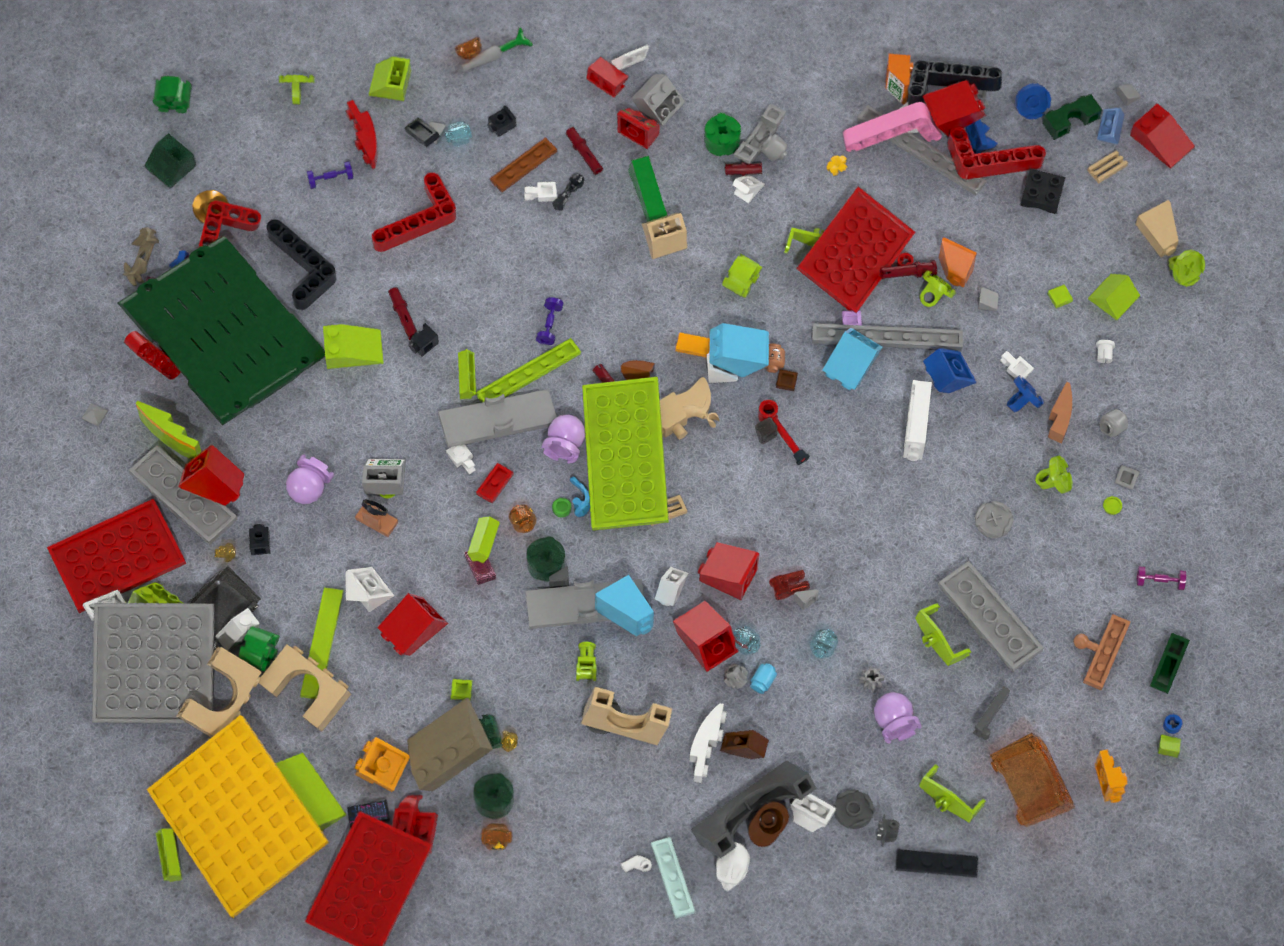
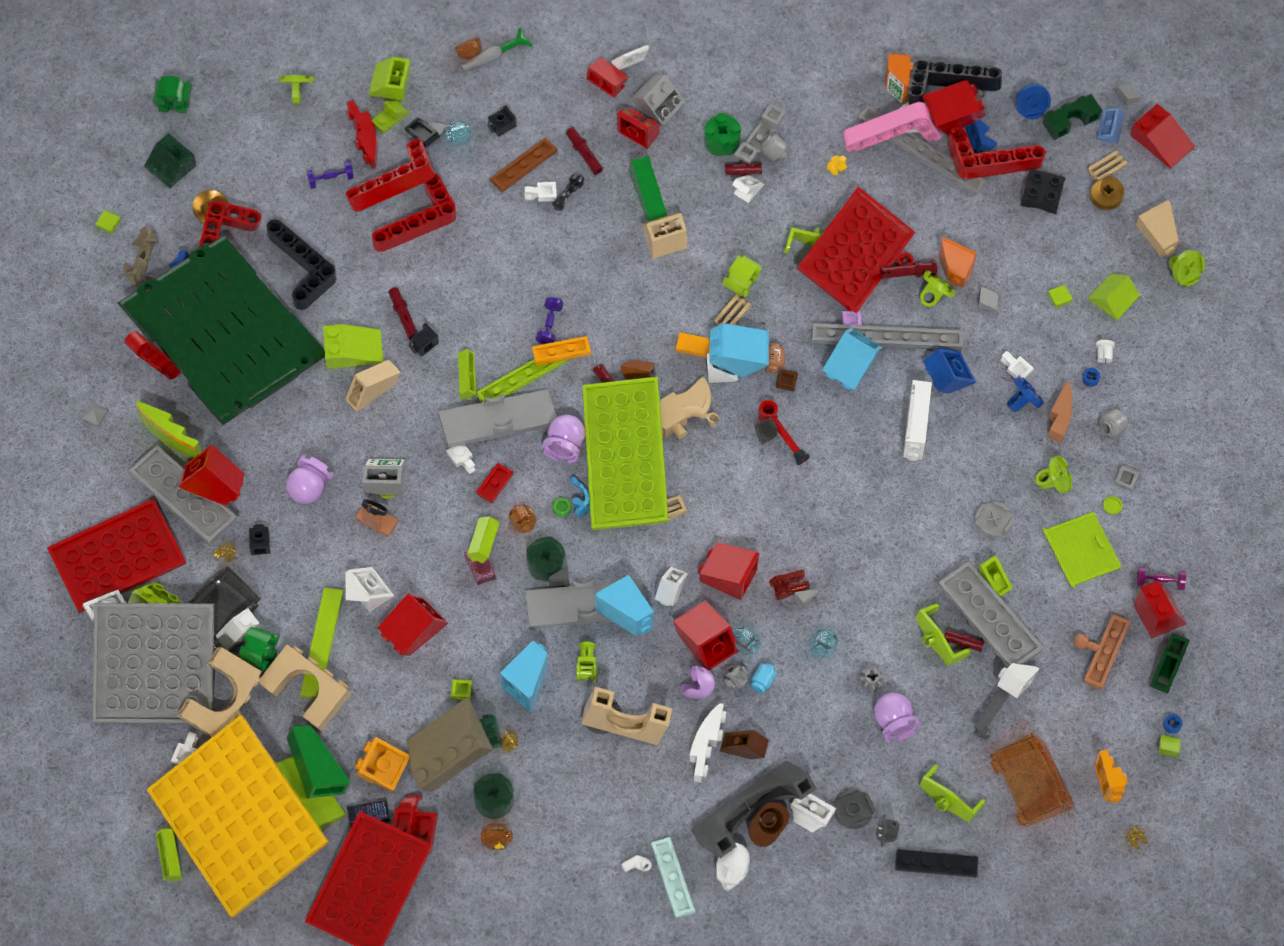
(108, 221): none -> lime tile
(184, 750): none -> white plate
(315, 764): none -> green slope
(371, 384): none -> tan slope
(390, 116): none -> lime slope
(394, 181): none -> red beam
(525, 675): none -> medium azure slope
(561, 350): none -> light orange tile
(702, 684): none -> lavender helmet
(740, 302): none -> tan tile
(964, 640): none -> dark red pin
(995, 575): none -> lime slope
(1017, 678): none -> white slope
(1082, 549): none -> lime piece
(1090, 382): none -> blue bush
(1107, 193): none -> pearl gold piece
(1134, 835): none -> clear yellow plate
(1158, 609): none -> red slope

